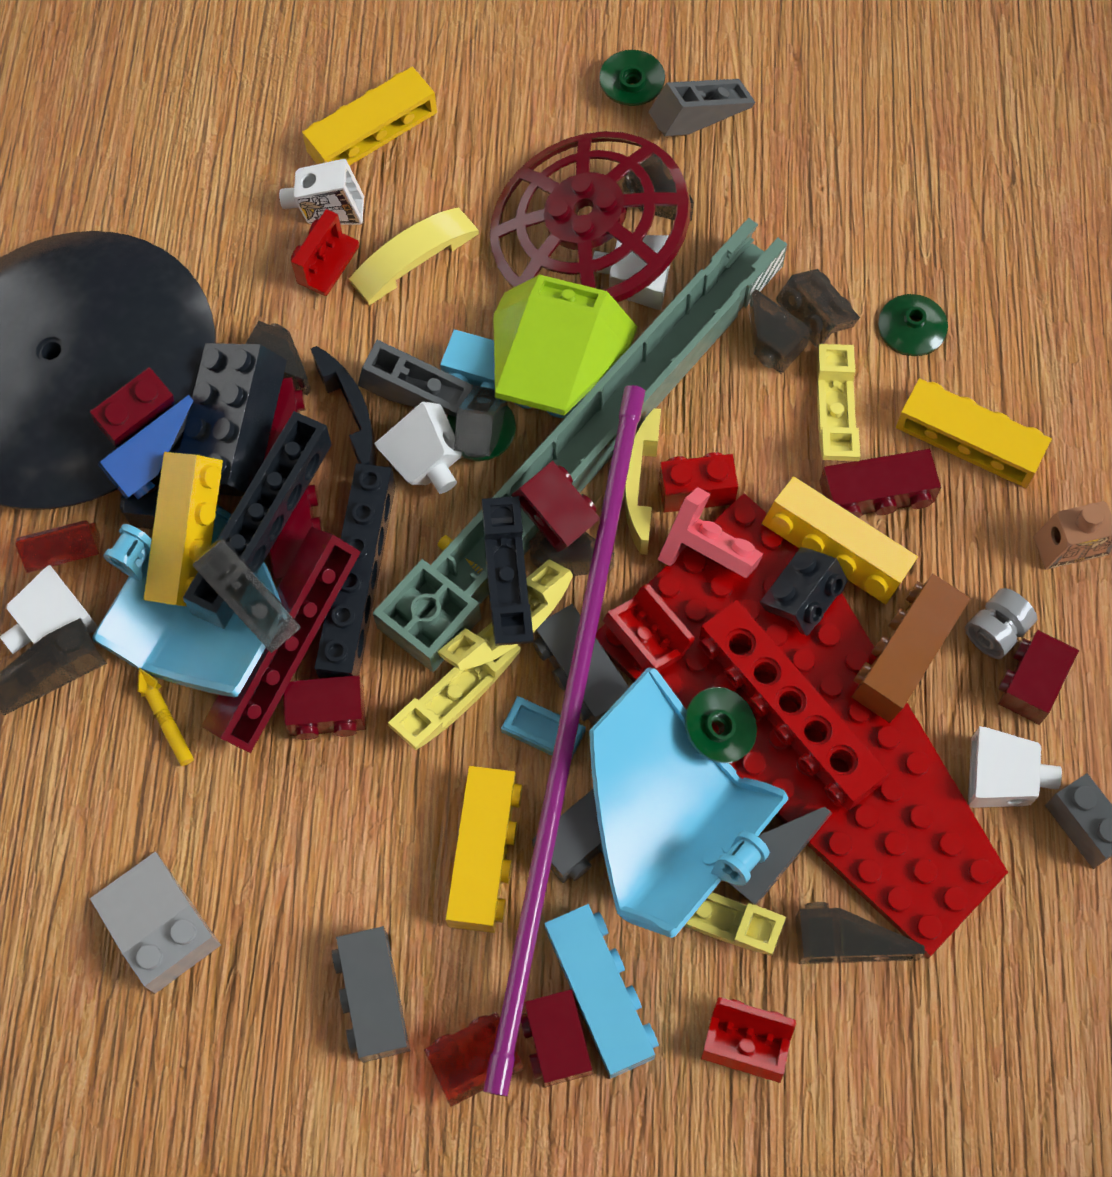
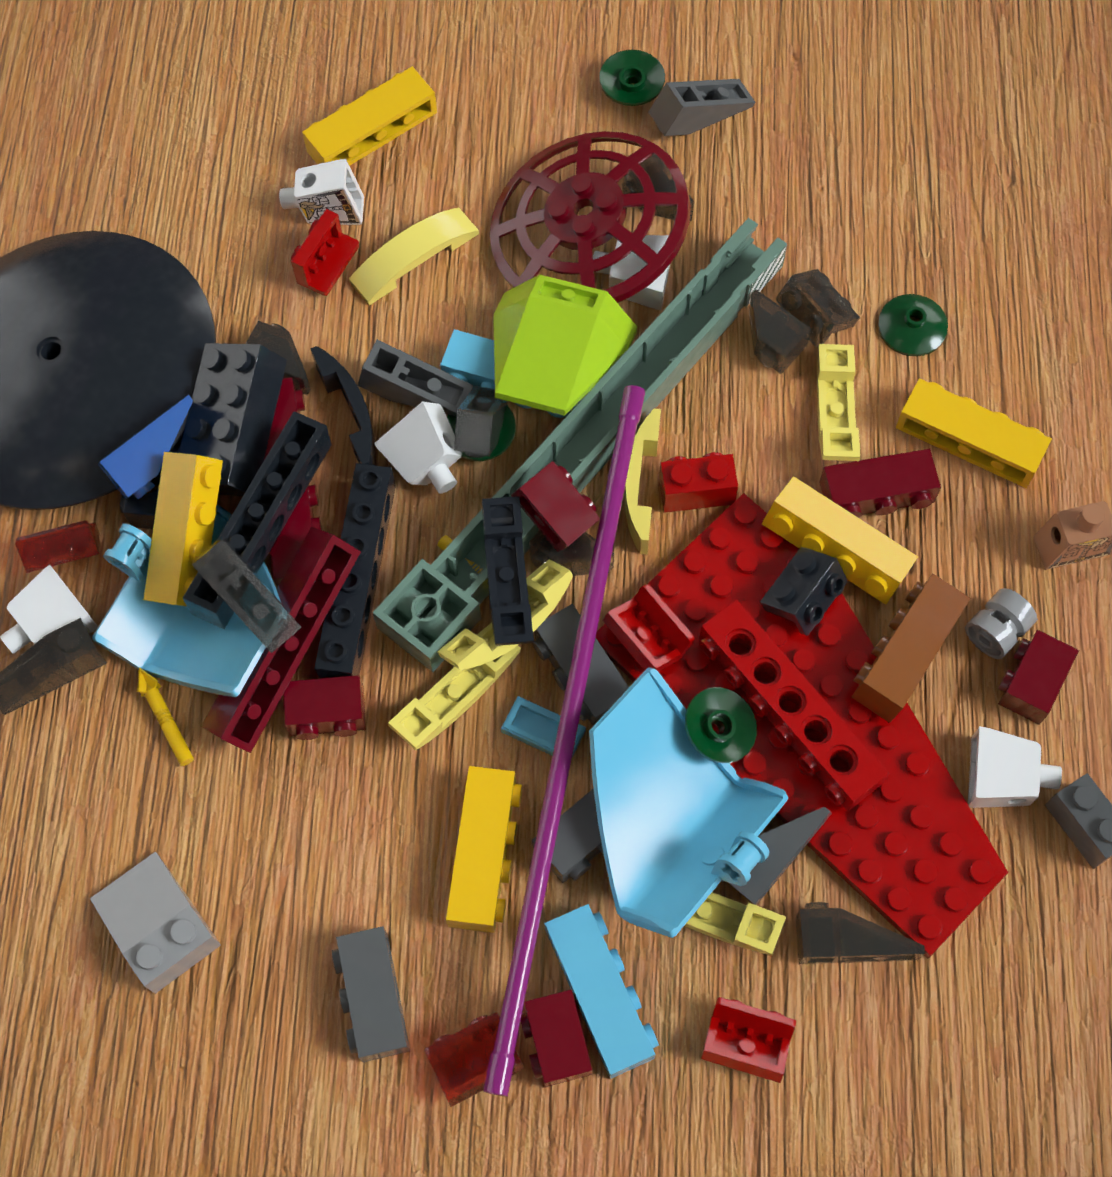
(133, 407): dark red brick -> none
(707, 539): coral bracket -> none

